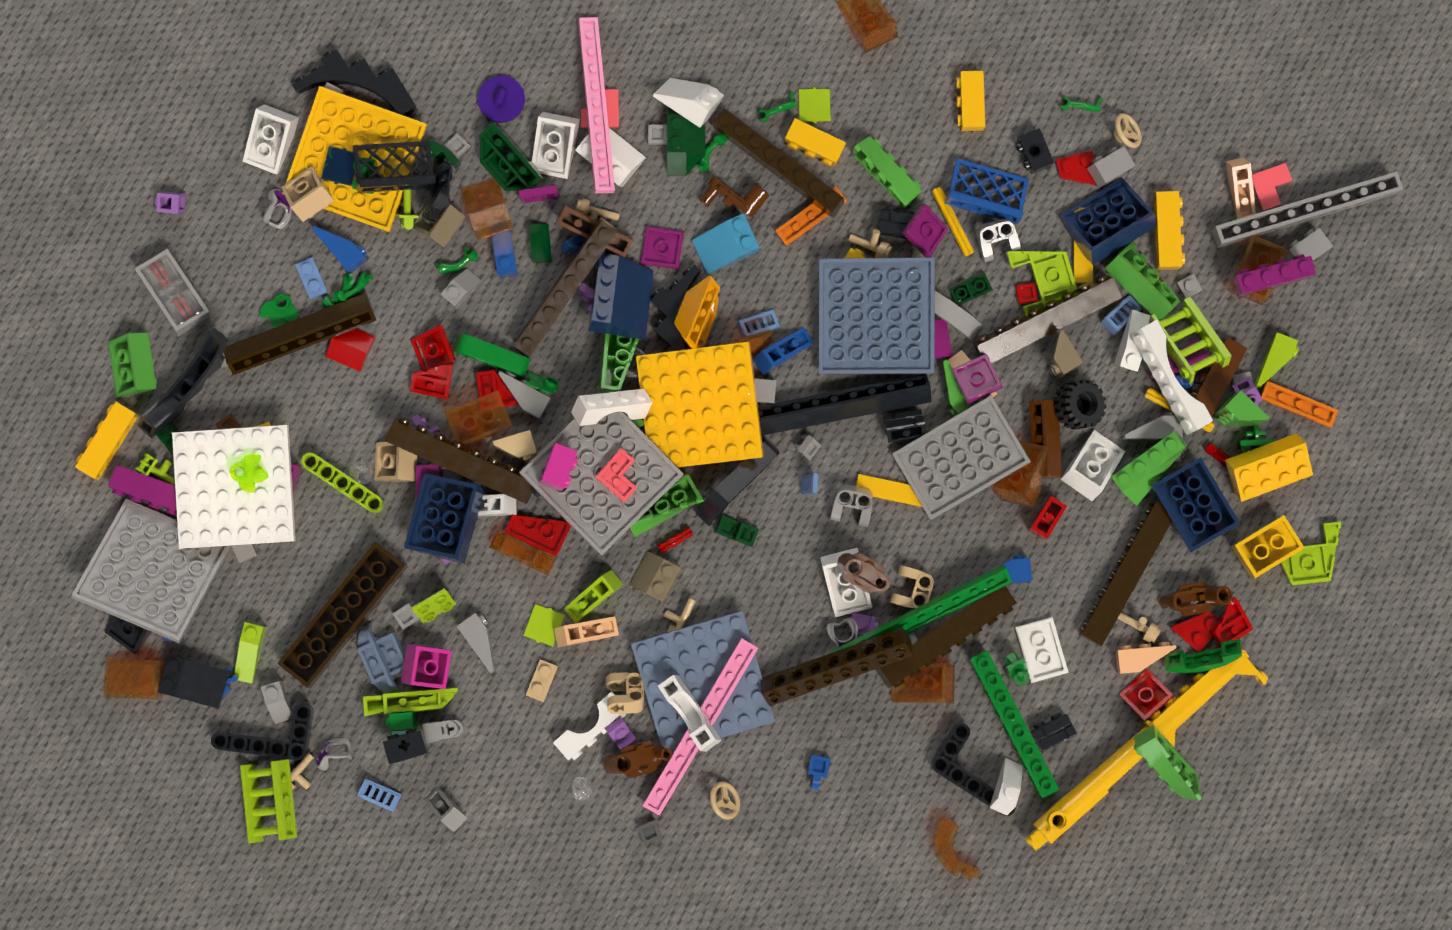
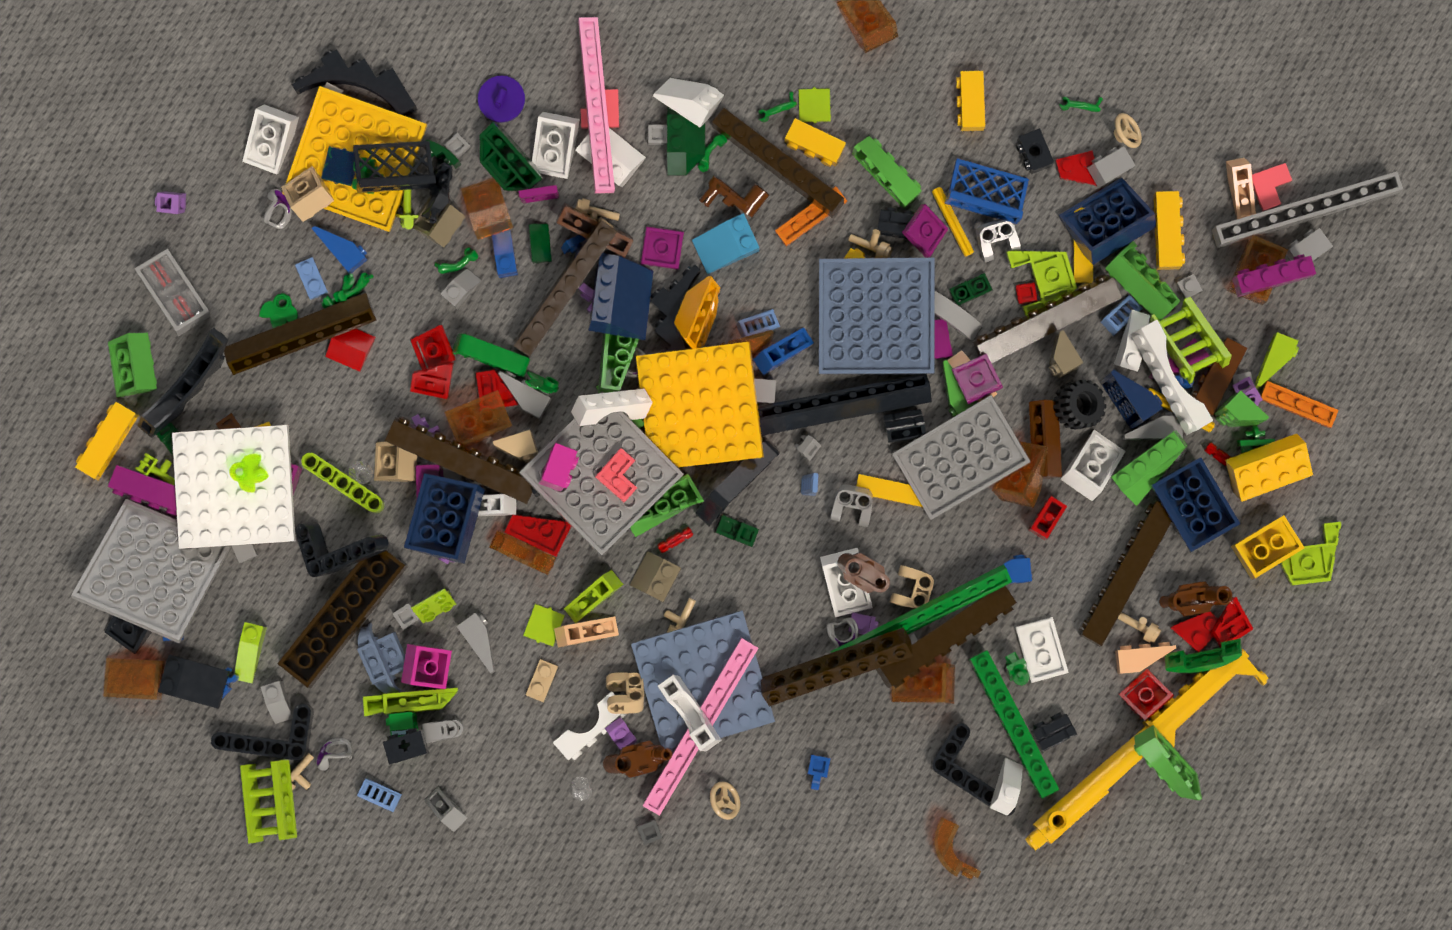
(321, 562): none -> black beam
(1130, 398): none -> dark blue slope

